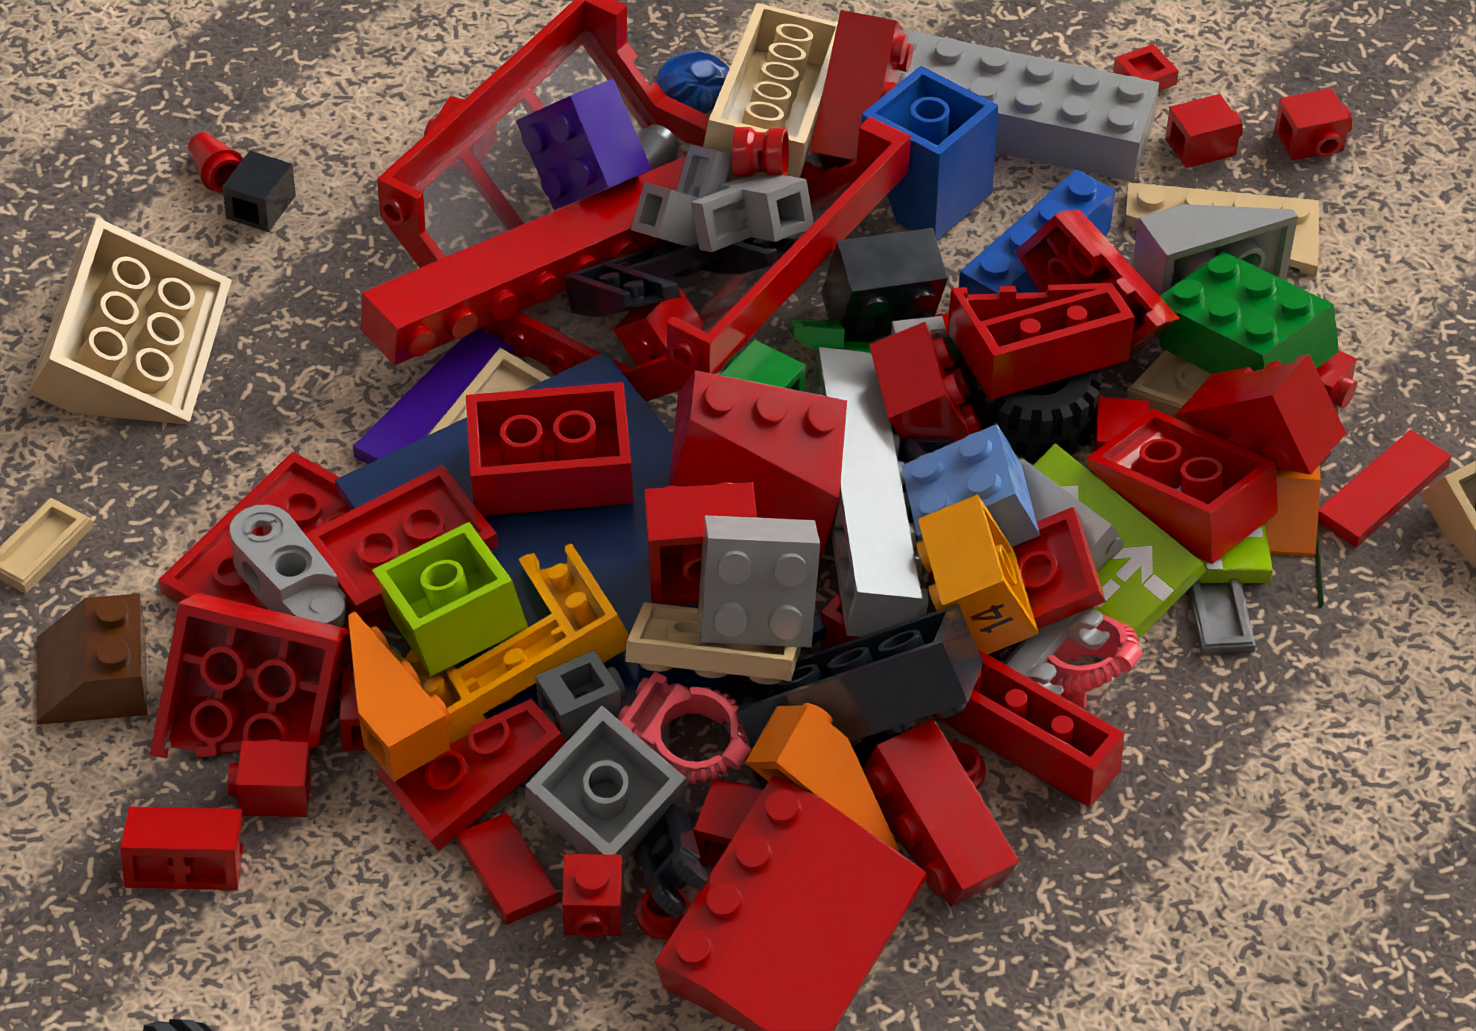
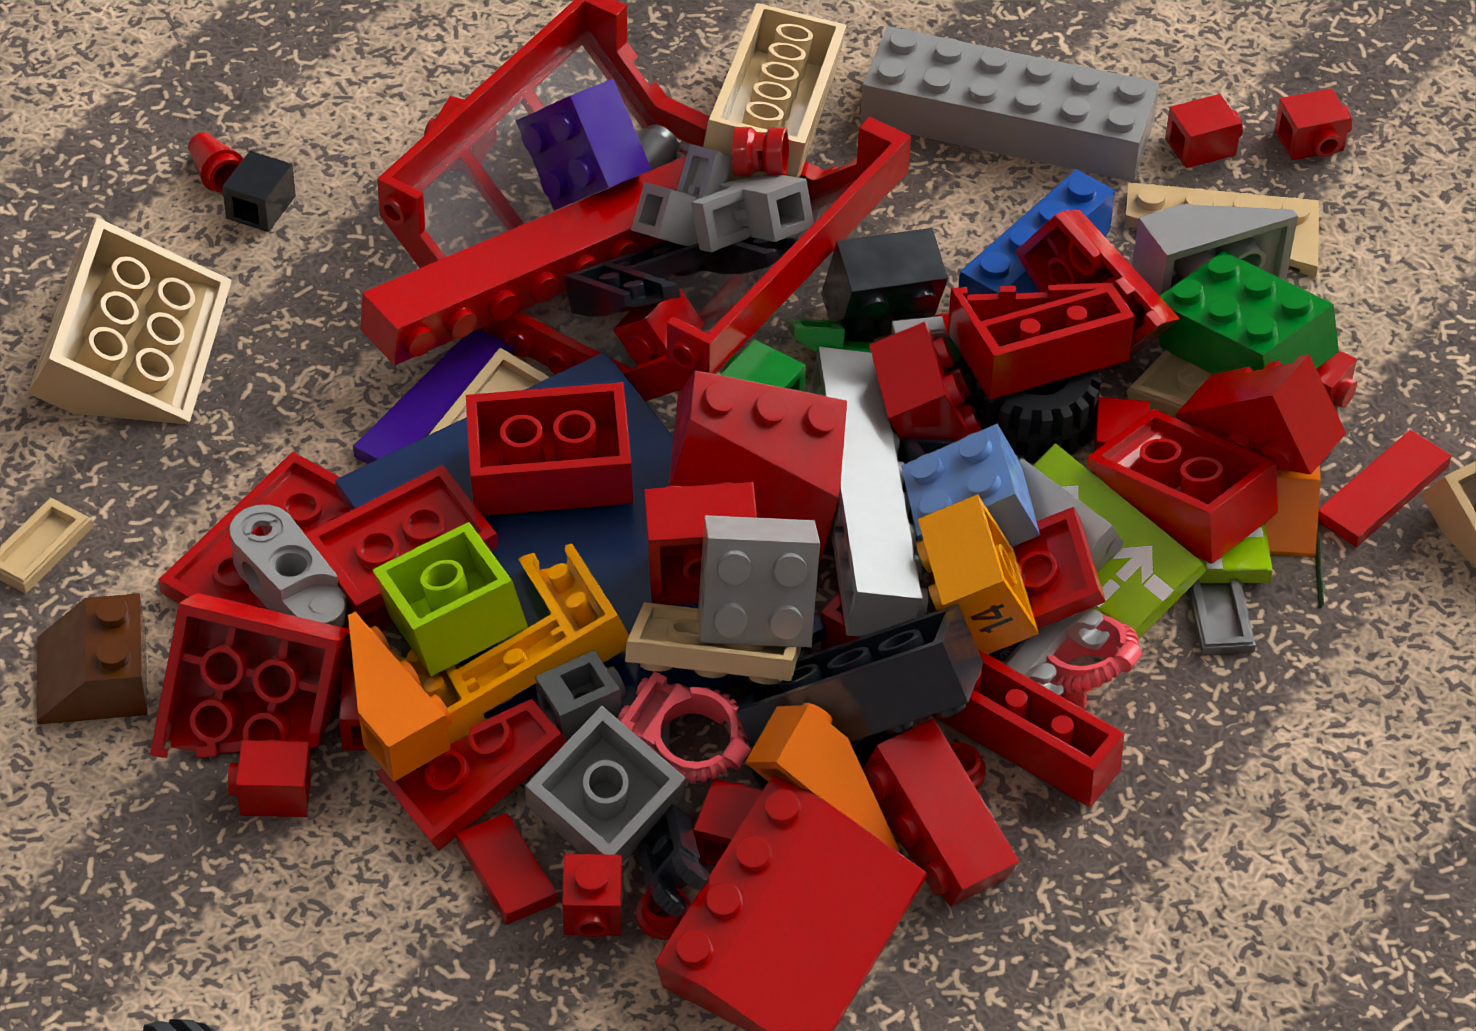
(182, 848): red hinge -> none
(693, 79): blue hat -> none
(861, 70): red brick -> none
(949, 149): blue slope -> none
(1147, 64): red plate -> none

